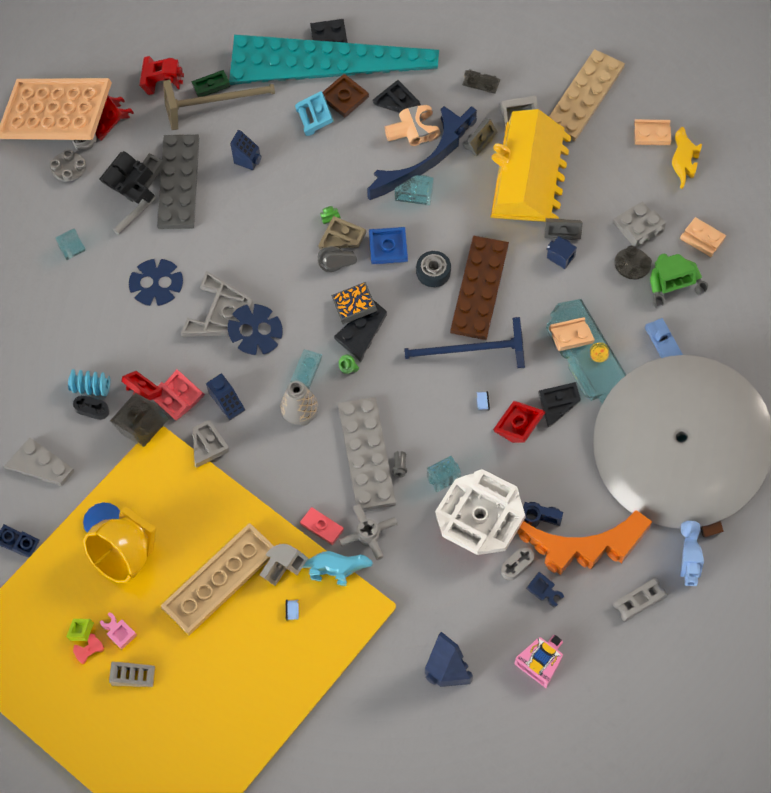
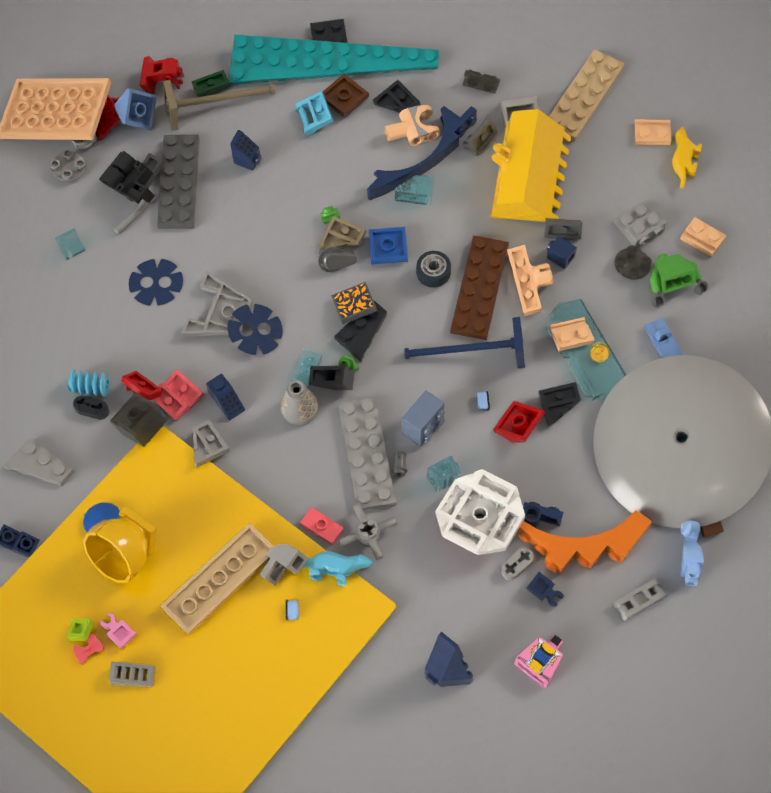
(136, 108): none -> medium blue slope
(332, 377): none -> black slope
(423, 418): none -> sand blue brick
(529, 279): none -> light nougat plate

